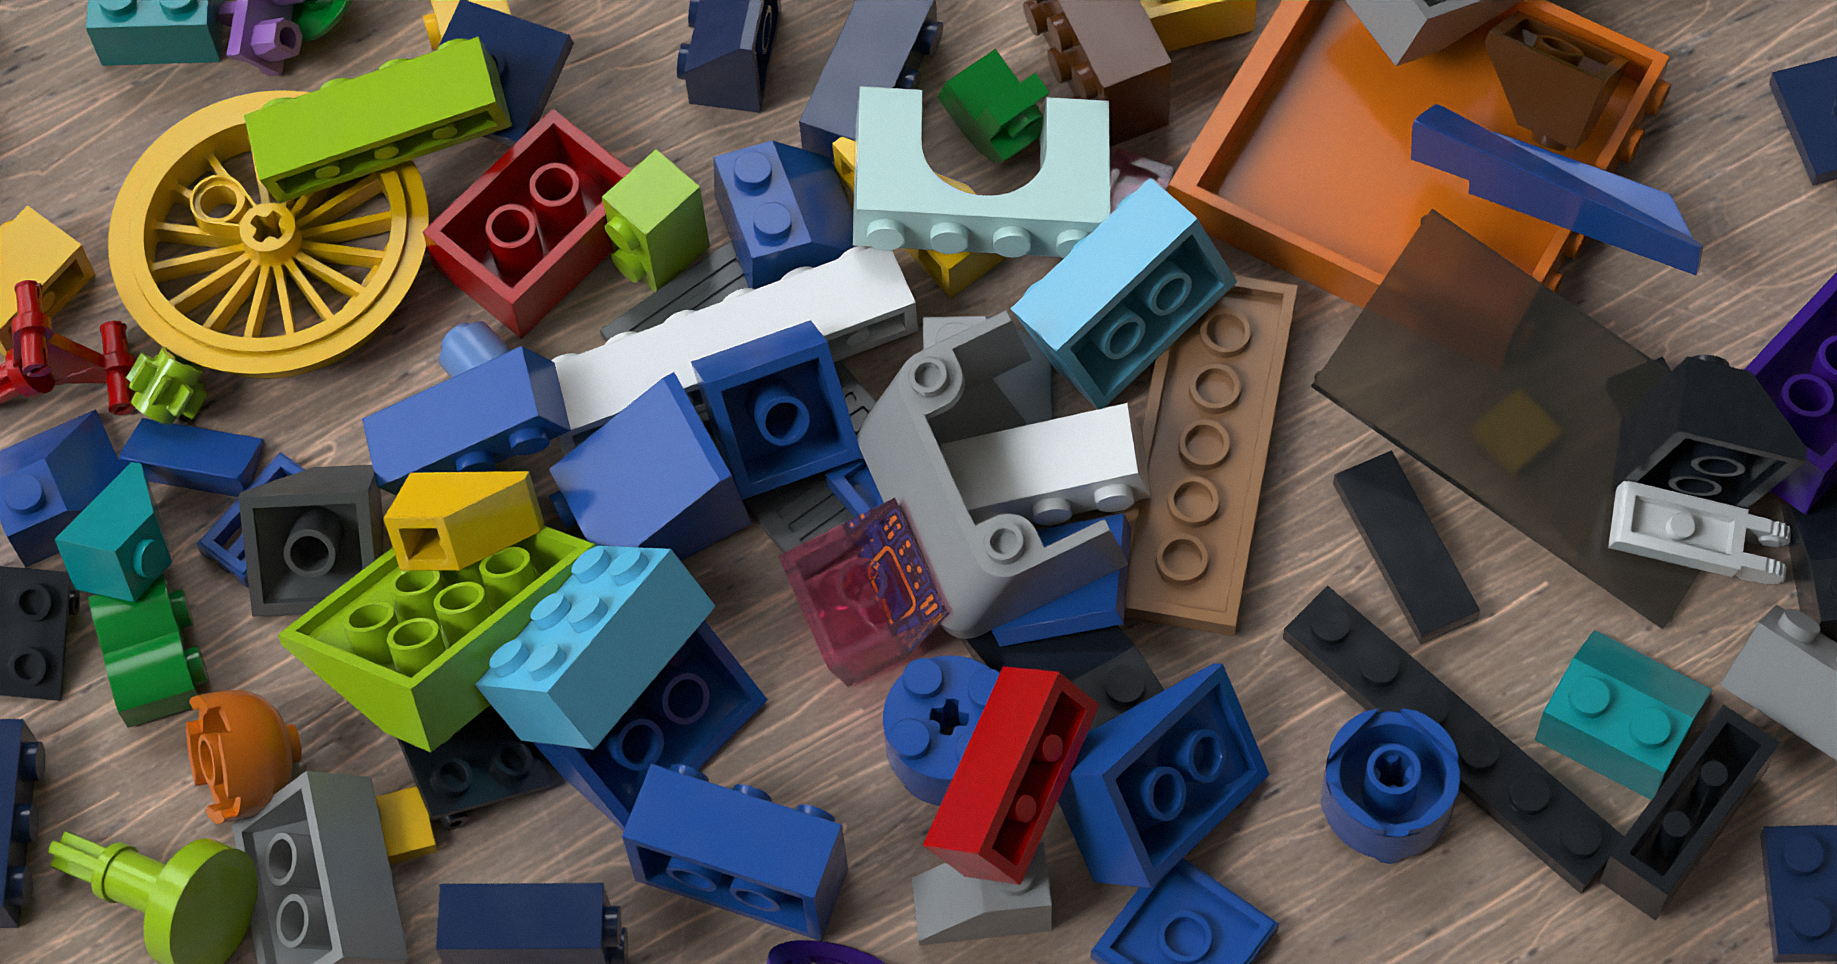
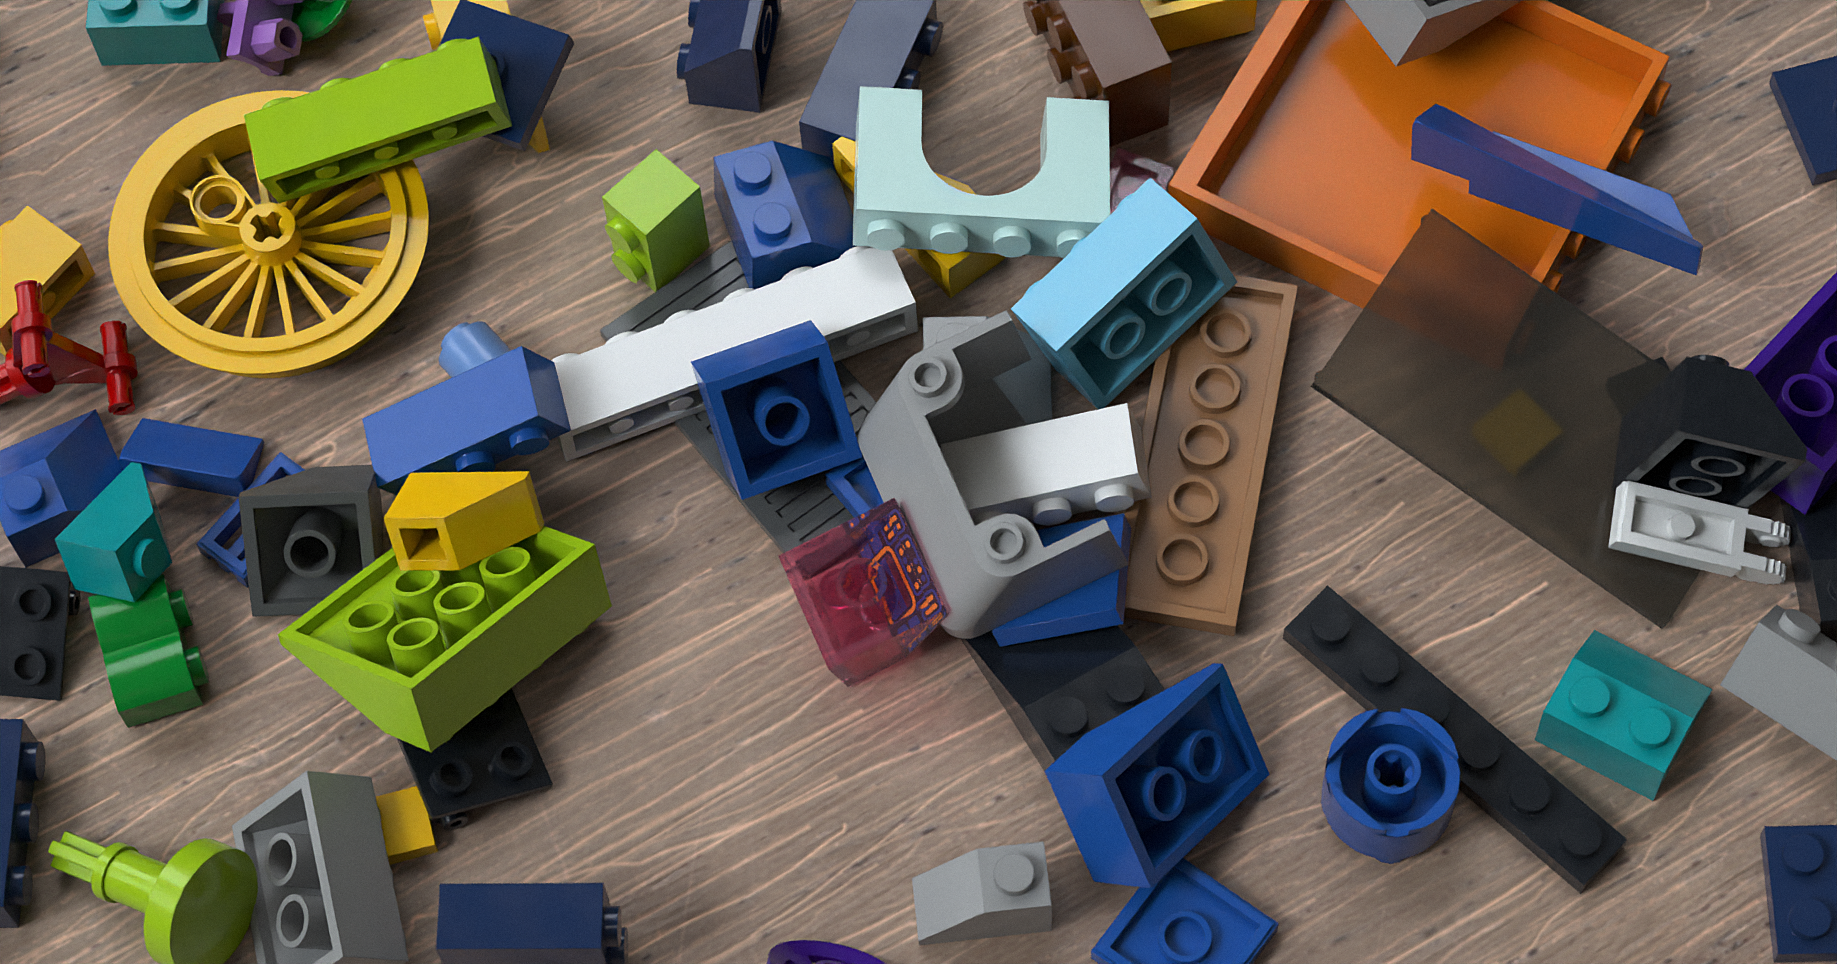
(166, 386): lime gear -> none
(240, 752): orange cylinder -> none
(529, 224): red brick -> none
(594, 645): medium azure brick -> none
(650, 479): slope -> none
(676, 720): blue slope -> none
(736, 850): blue brick -> none
(921, 706): blue brick -> none
(994, 107): green brick -> none
(1011, 775): red brick -> none
(1406, 547): black tile -> none
(1553, 79): reddish brown slope -> none
(1689, 812): black brick -> none

